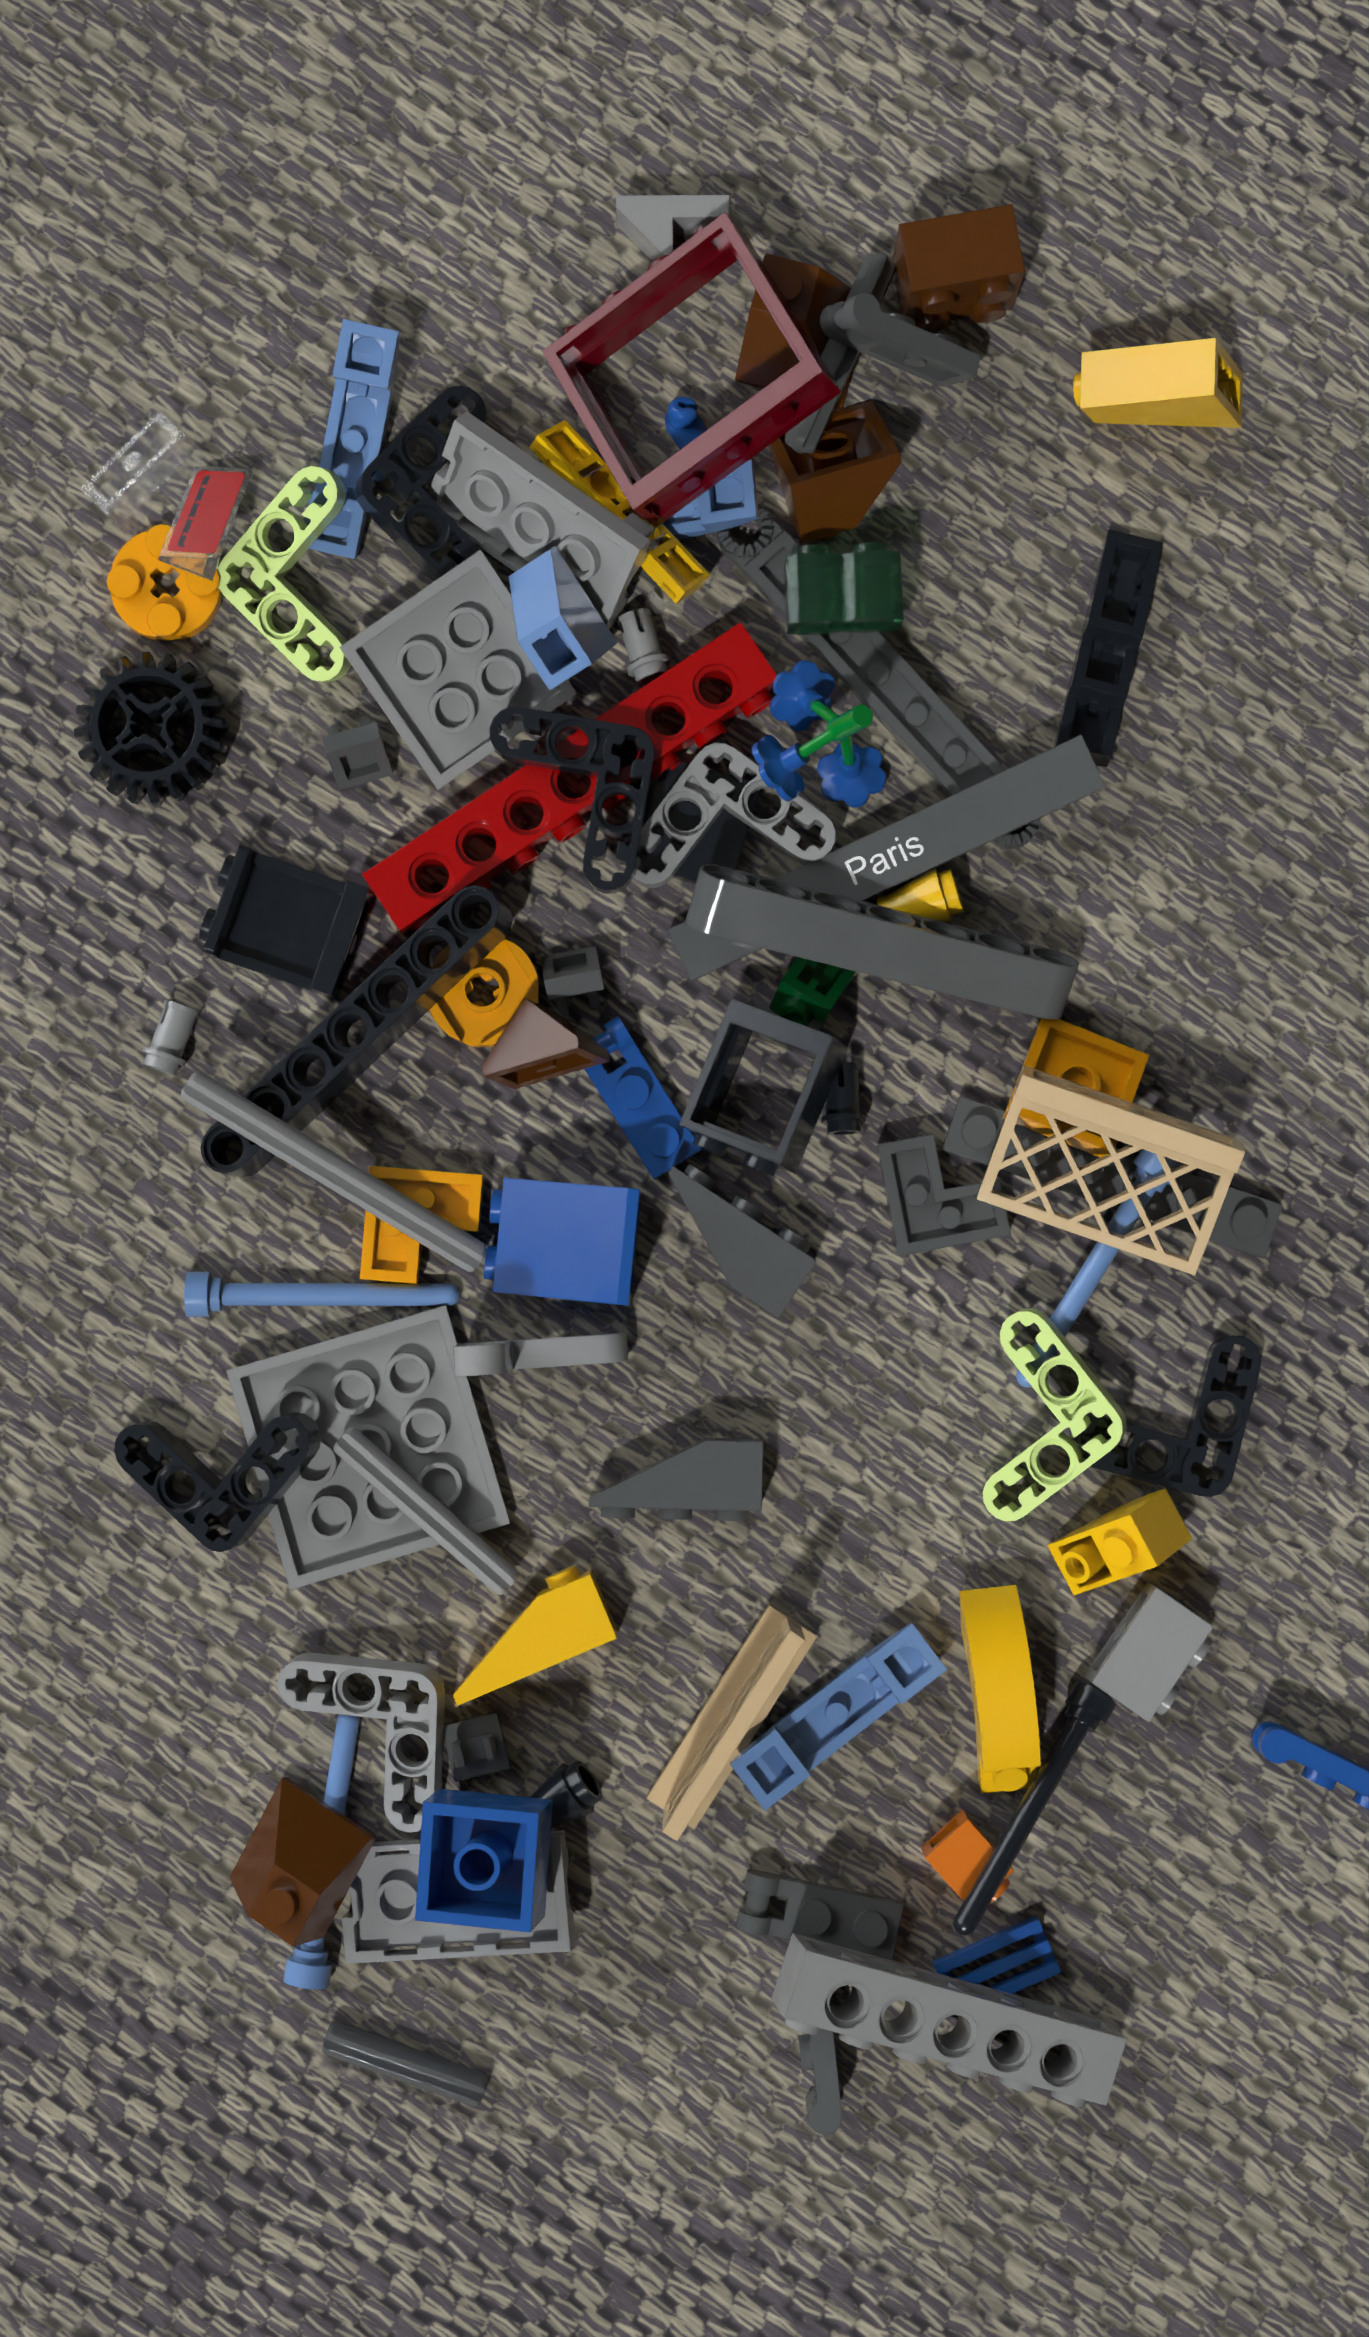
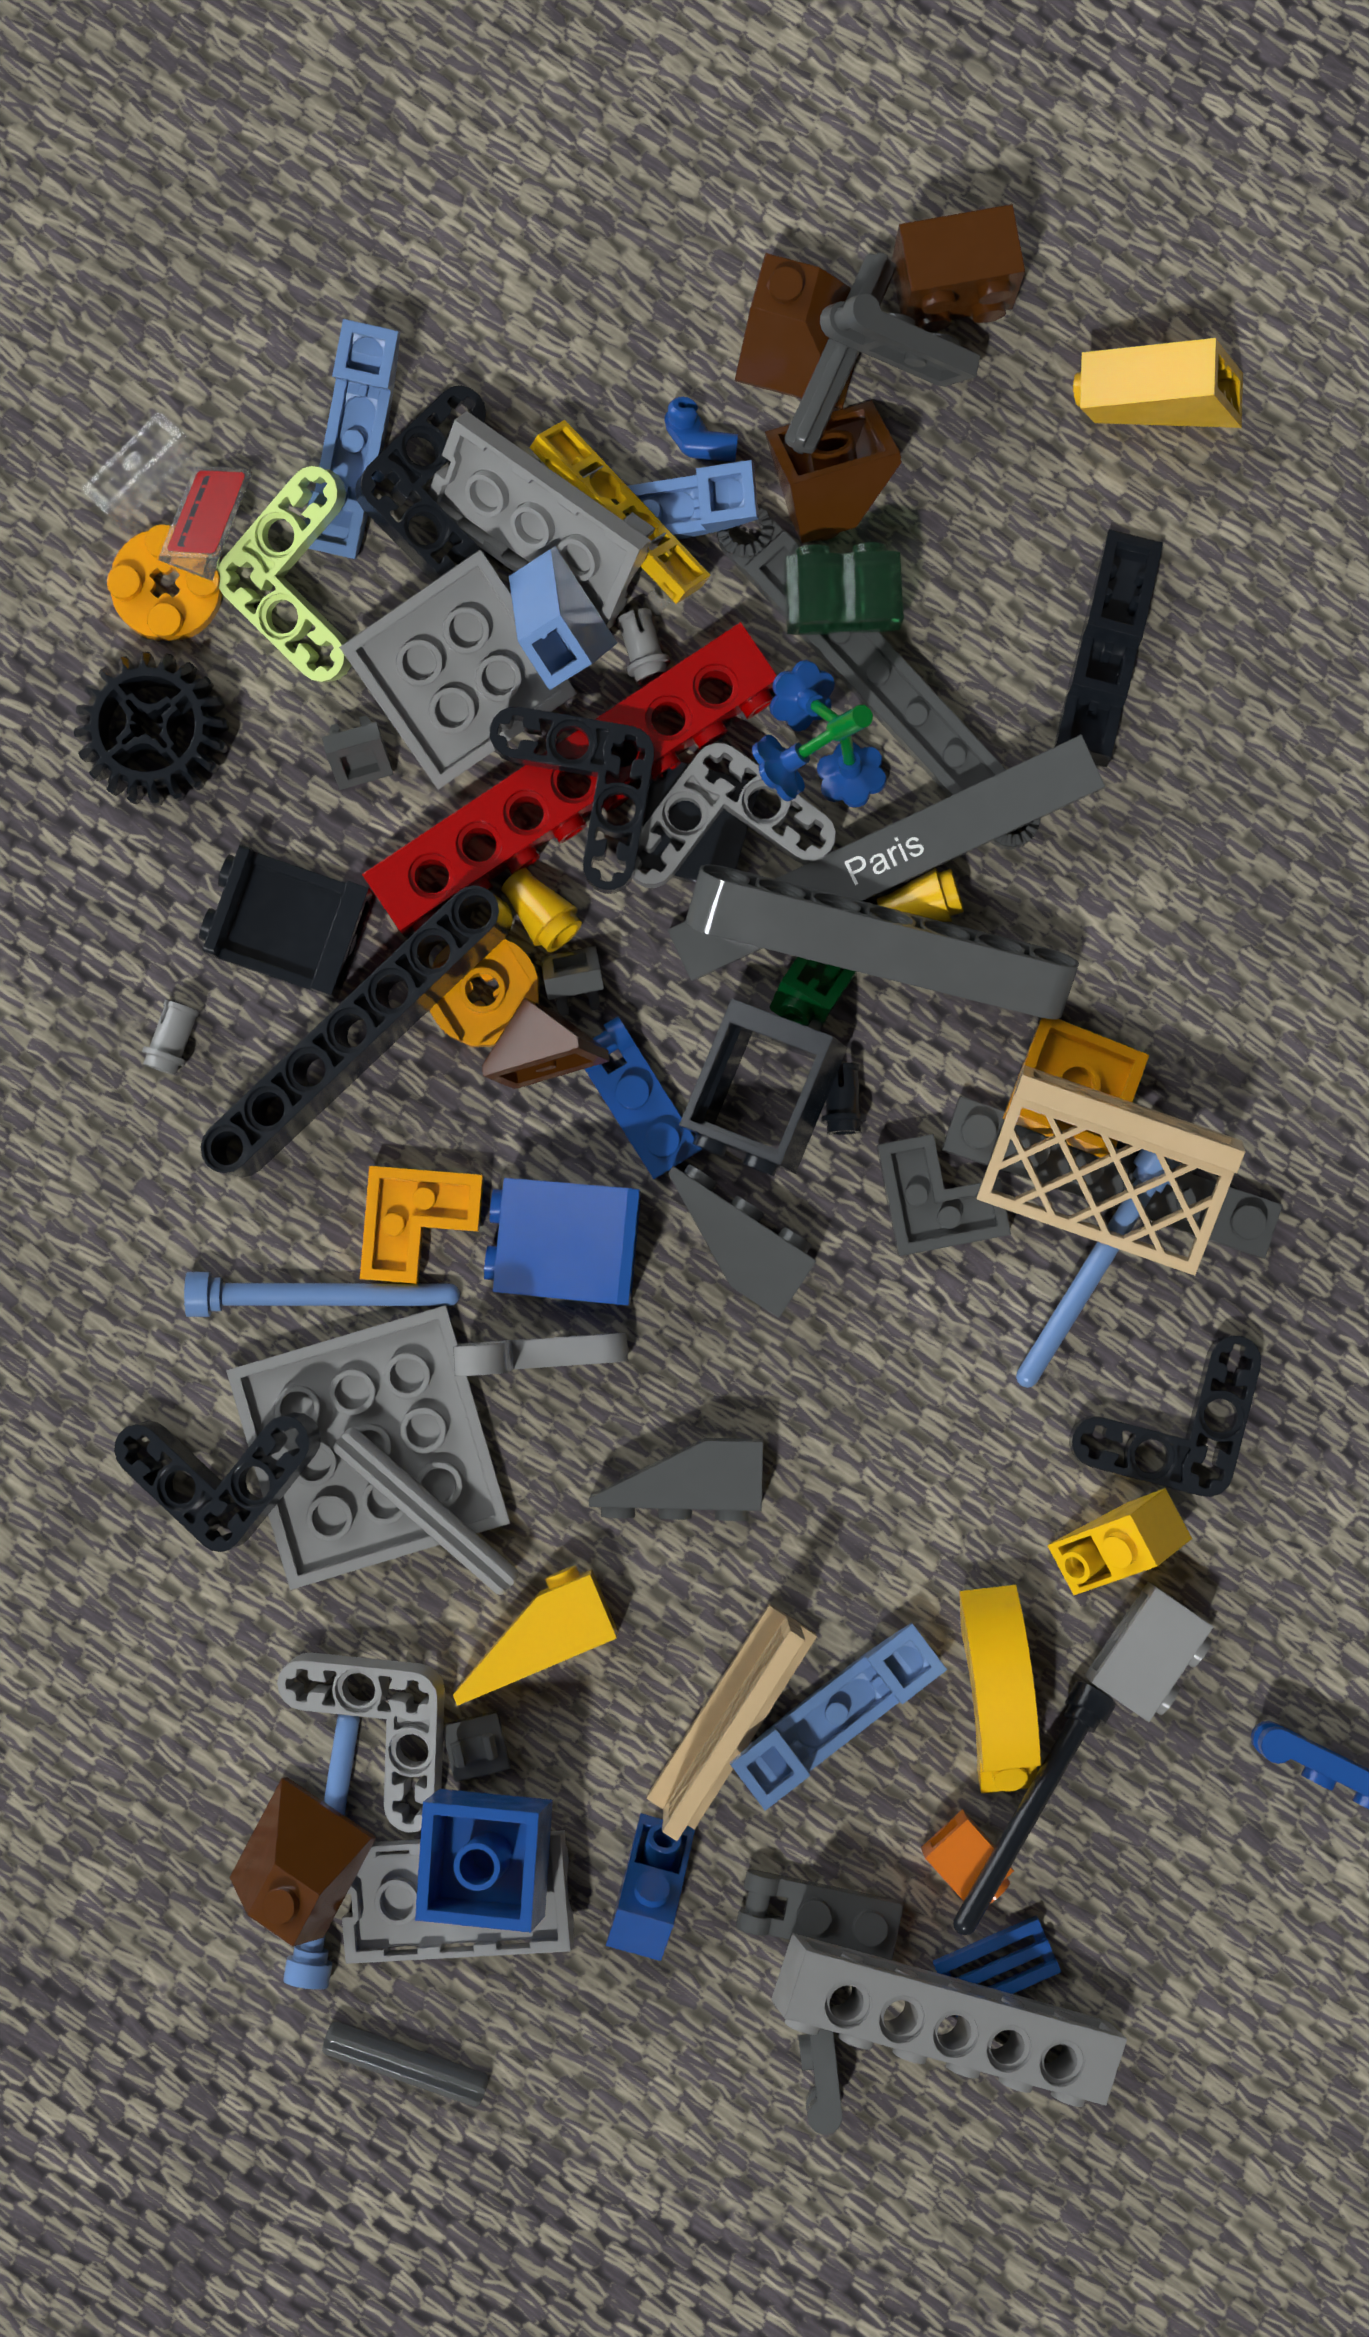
(333, 1171): light grey axle -> none
(543, 912): none -> yellow cone
(572, 1792): black cone -> none
(650, 1890): none -> blue slope
(657, 218): light grey slope -> none
(734, 437): dark red window -> none
(1069, 1410): yellowish green beam -> none

